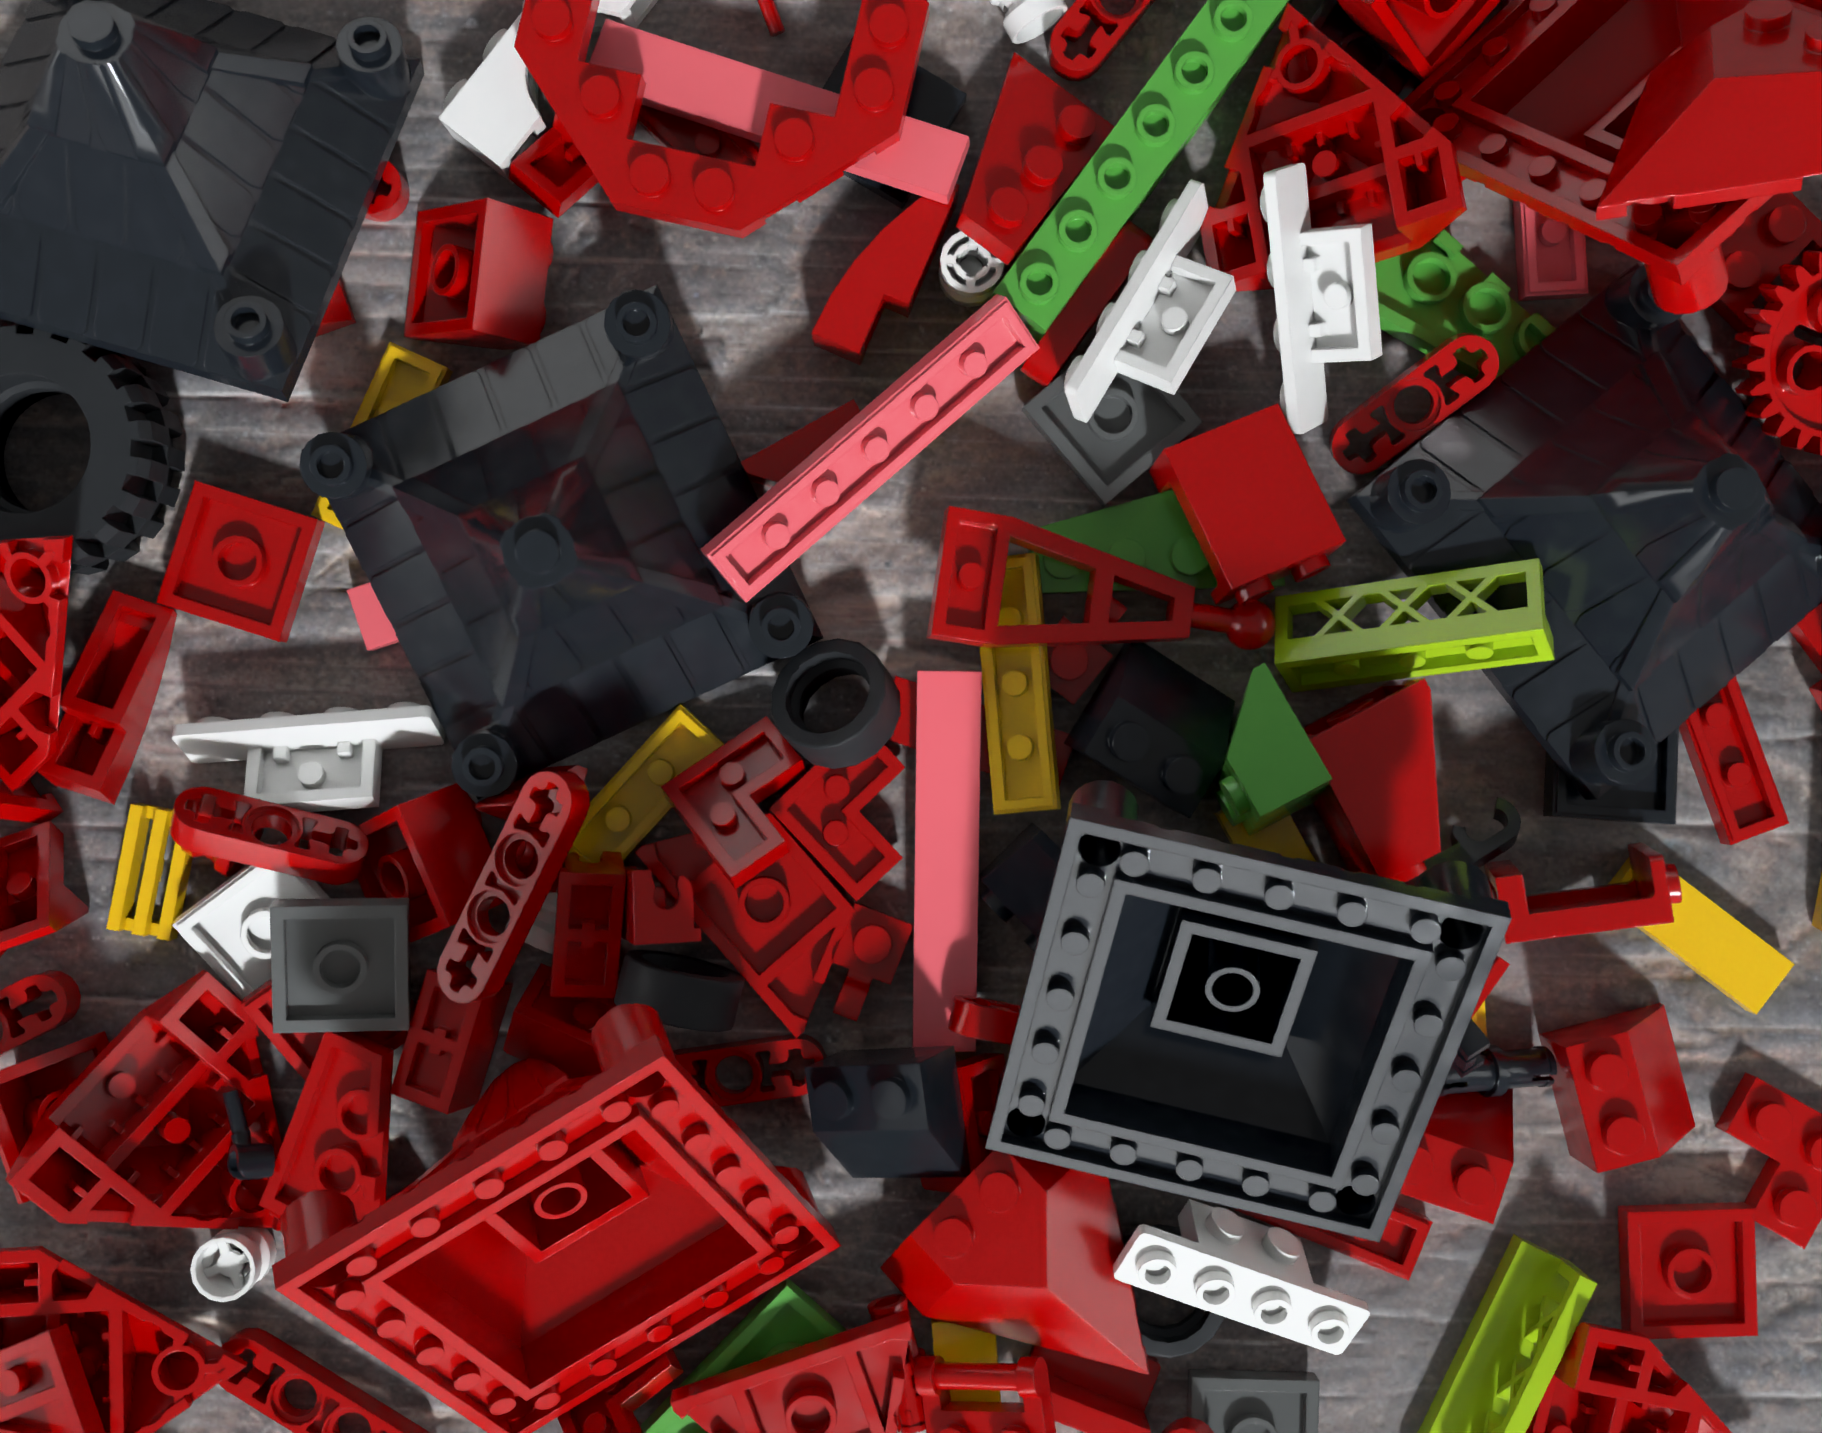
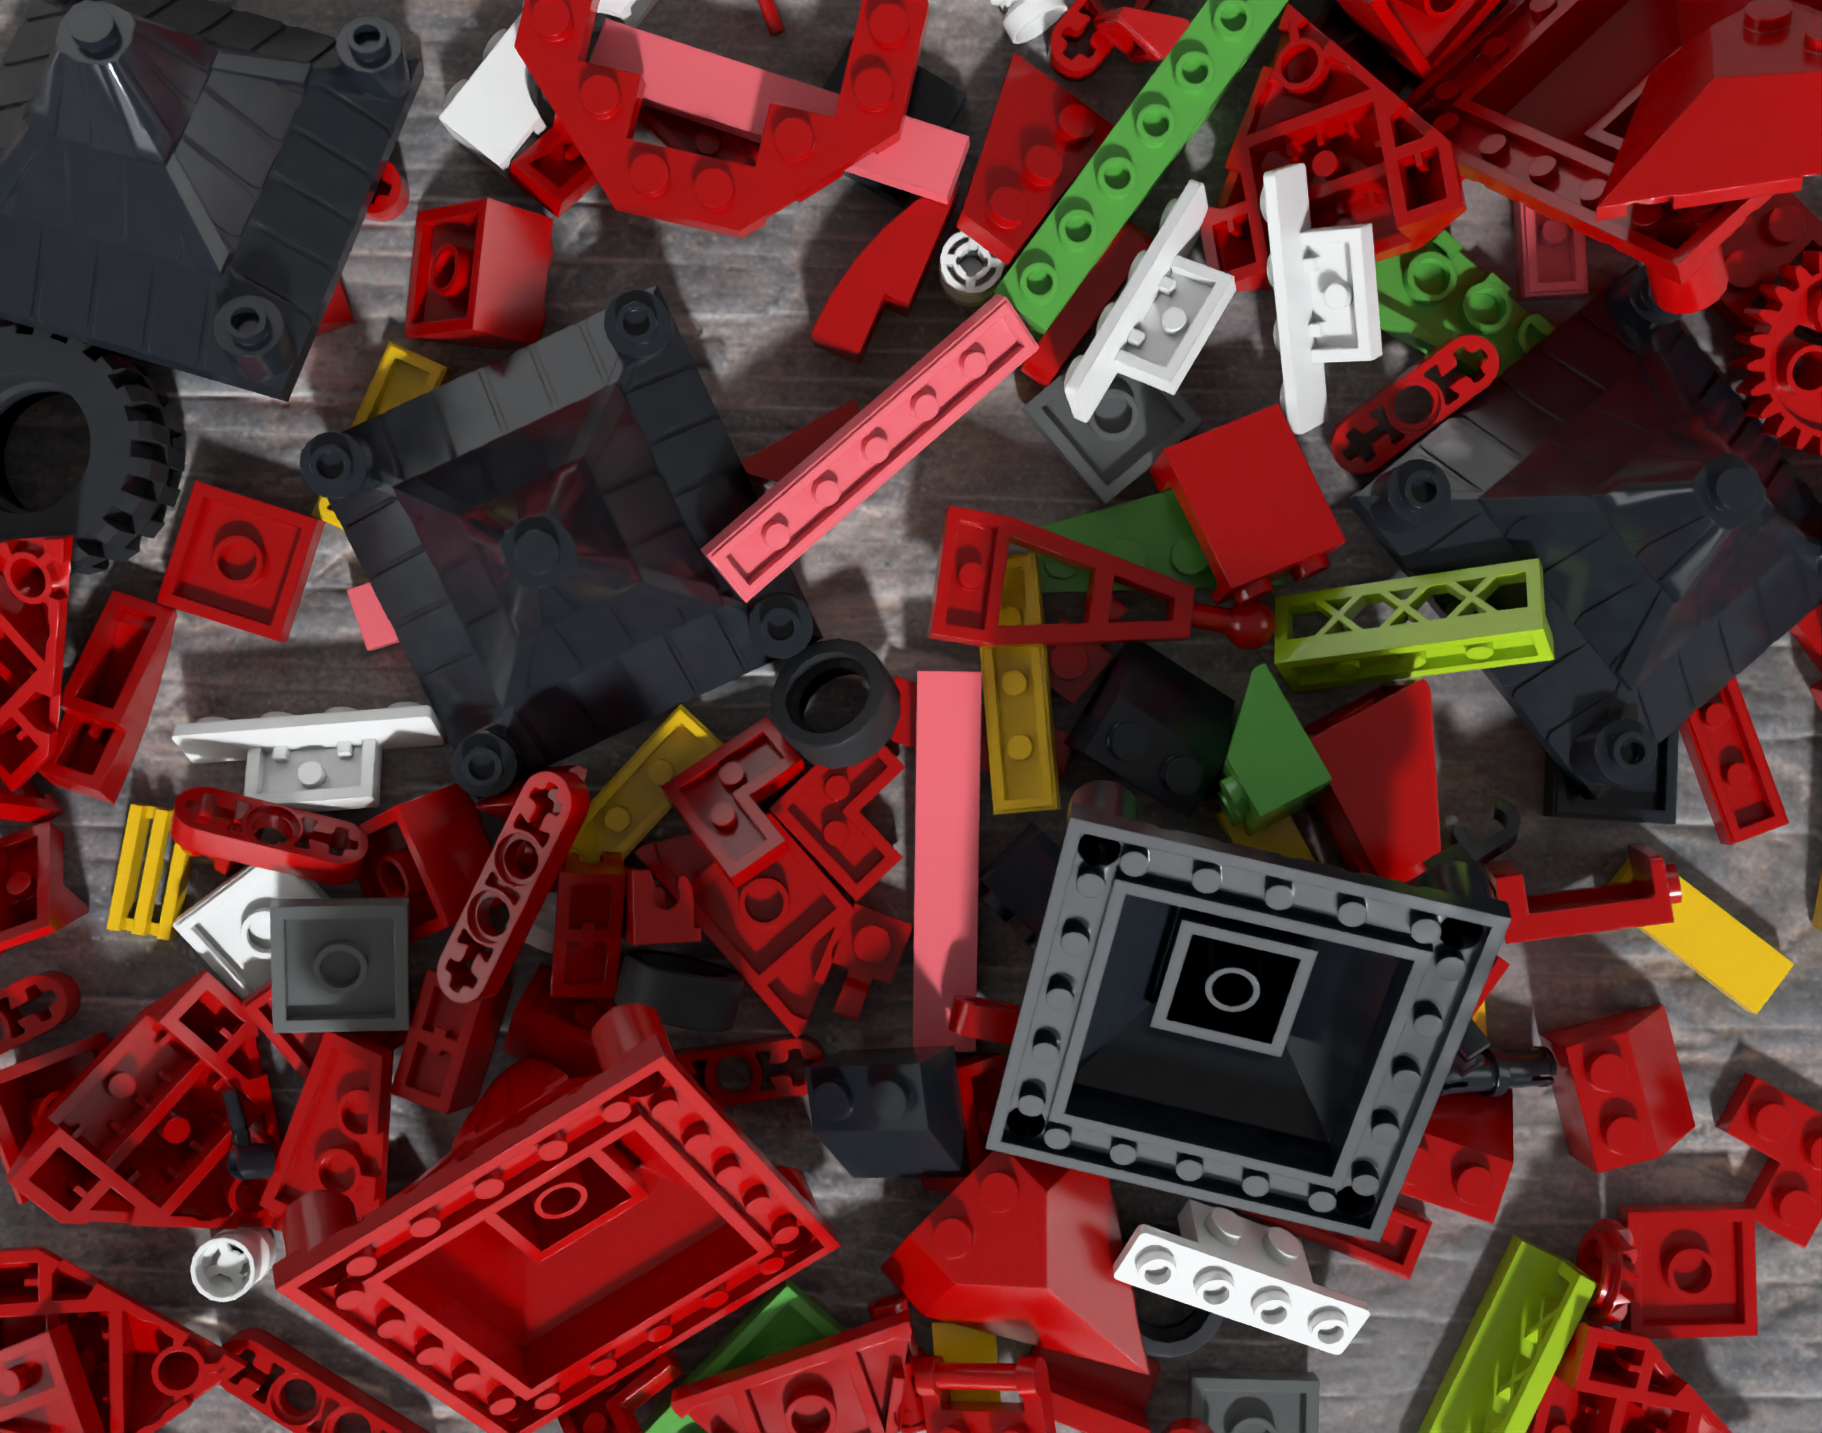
(1141, 33): none -> red slope
(1609, 1260): none -> red gear

